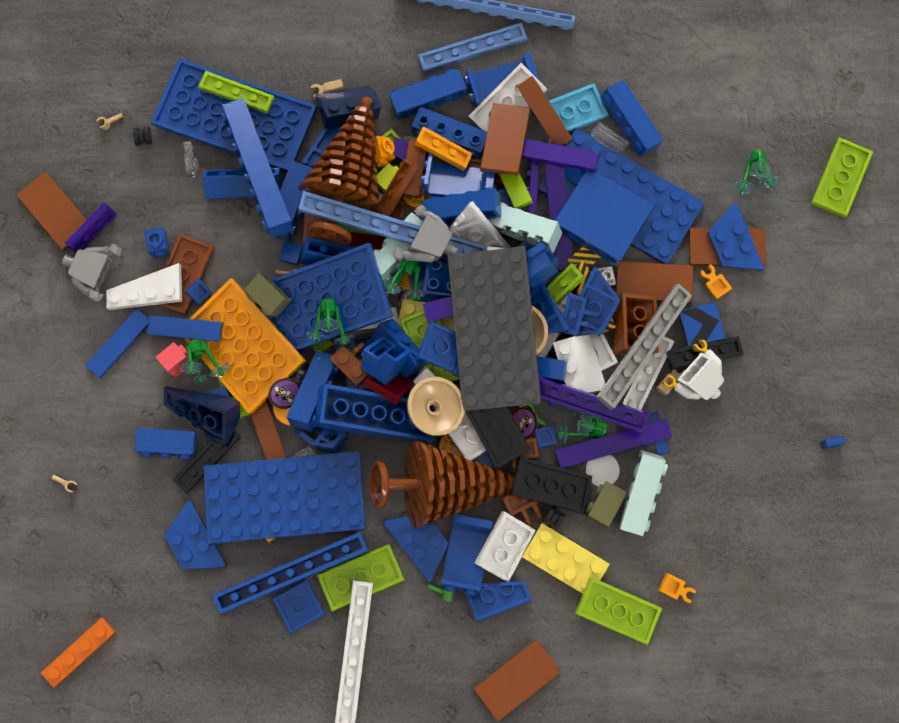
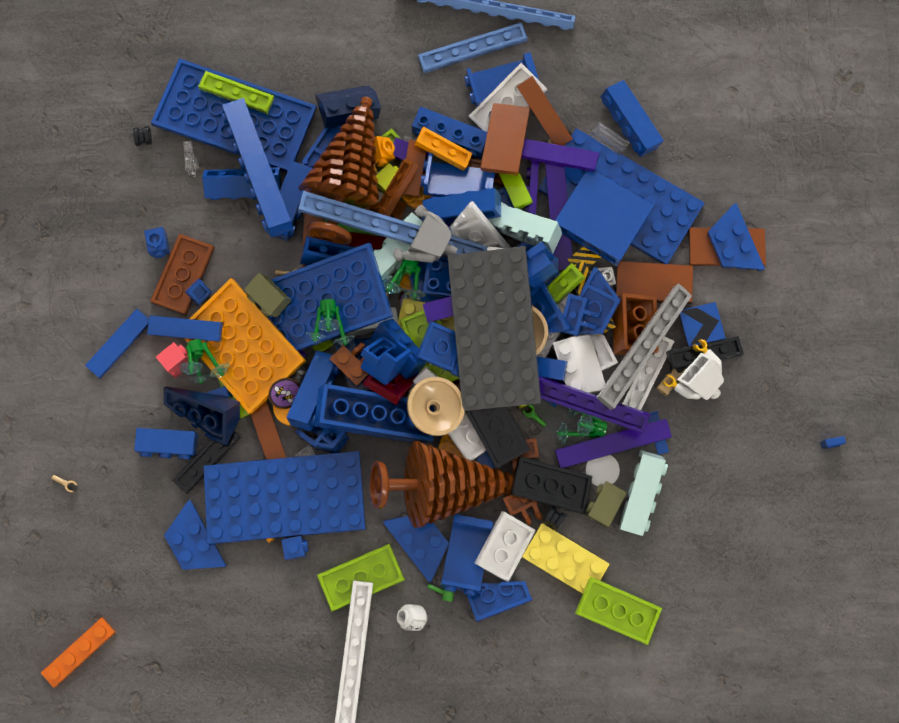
(52, 209): dark orange tile -> none
(90, 268): light grey torso -> none
(91, 228): dark purple tile -> none
(106, 126): tan hand -> none
(153, 289): white wing -> none
(290, 253): blue tile -> none
(290, 573): blue brick -> none
(295, 548): none -> blue brick
(298, 606): blue tile -> none
(331, 86): tan bar -> none
(412, 617): none -> white head
(428, 93): blue brick -> none
(517, 680): dark orange tile -> none
(526, 421): sticker -> none
(545, 437): blue tile -> none
(580, 108): medium azure tile -> none
(674, 587): light orange plate -> none
(716, 285): light orange plate -> none
(758, 167): clear light blue plant -> none
(842, 177): lime tile -> none

